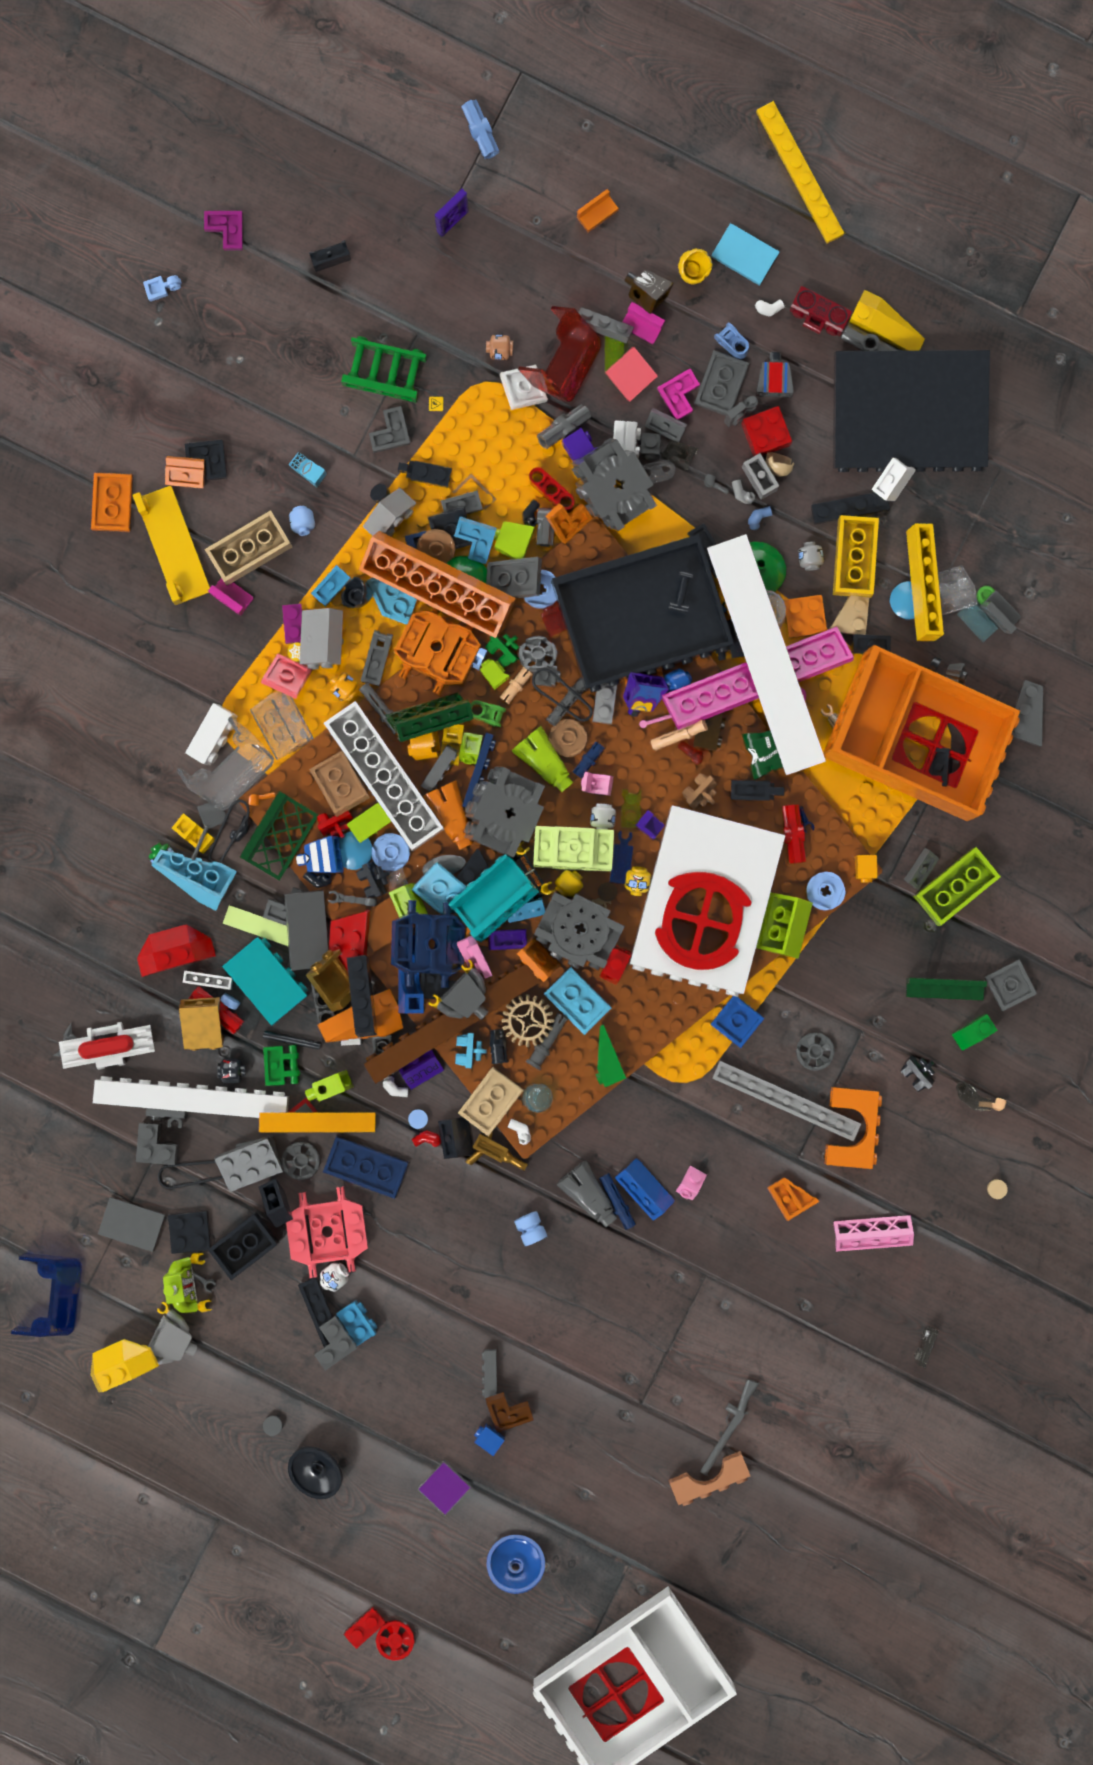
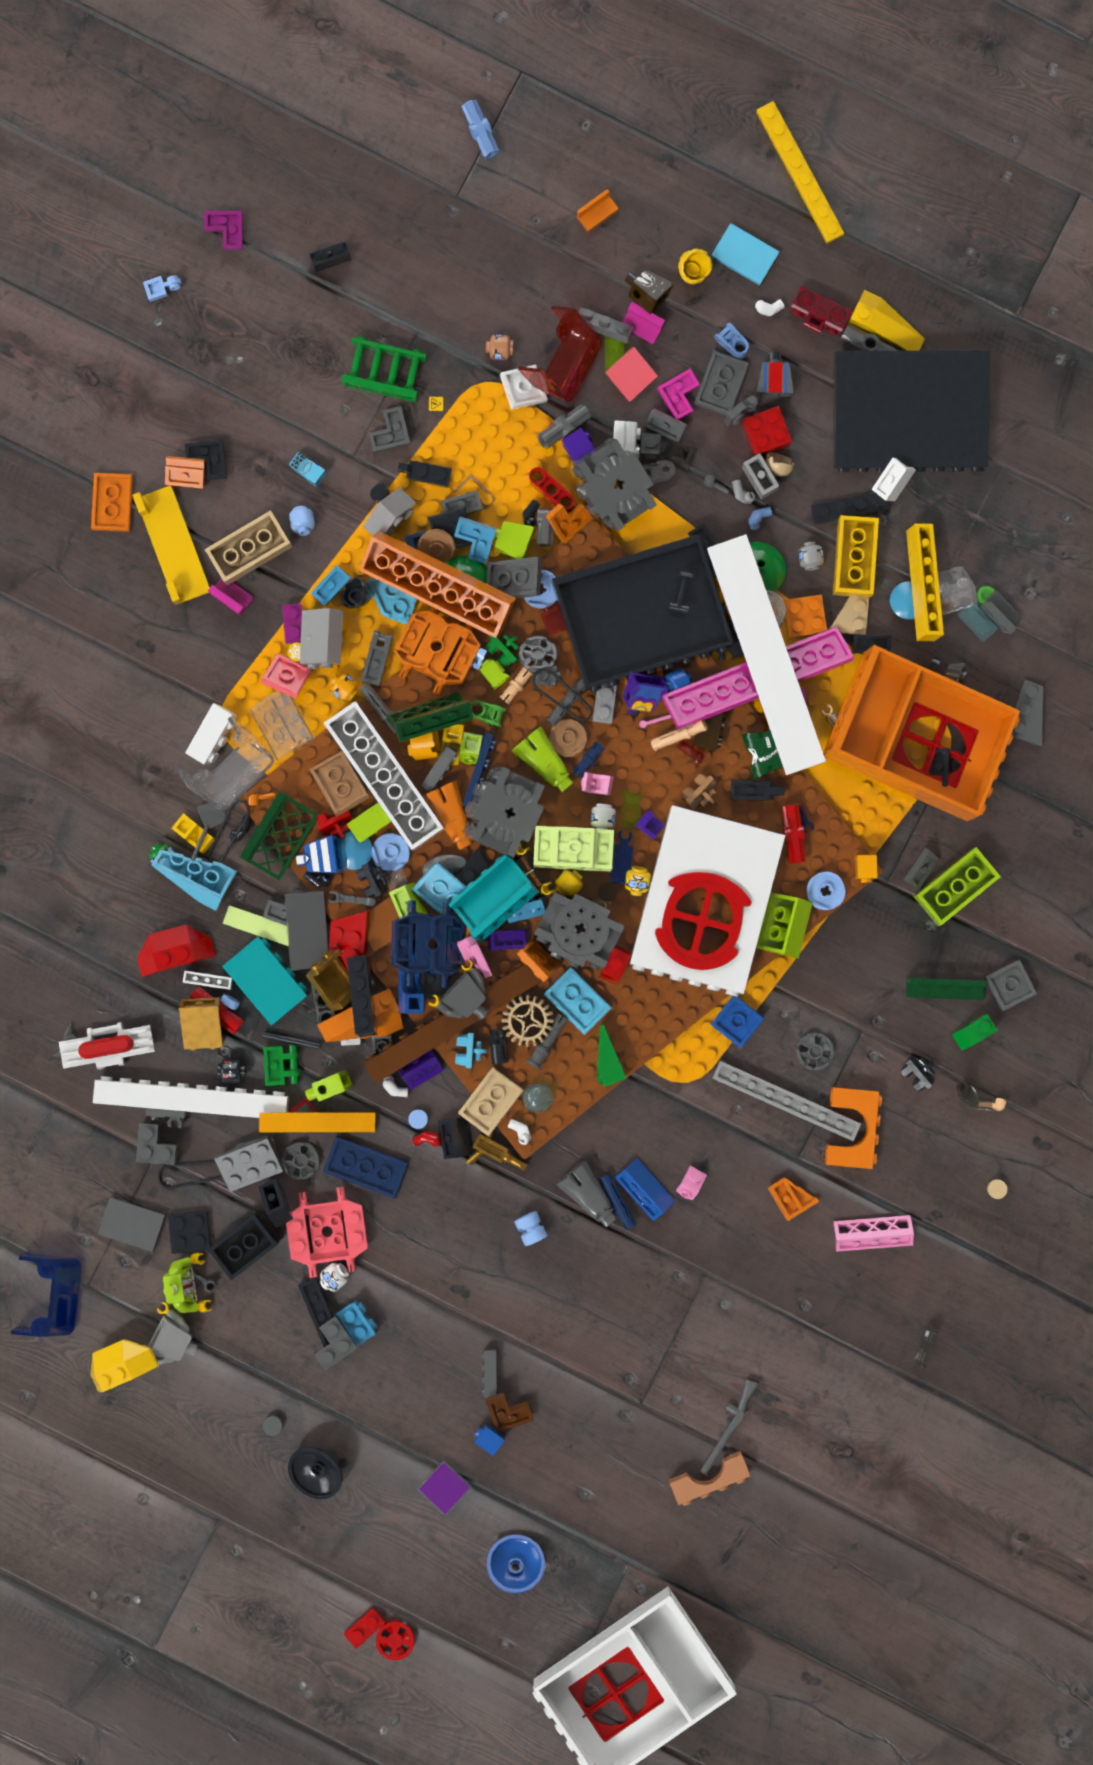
(451, 212): dark purple tile -> none

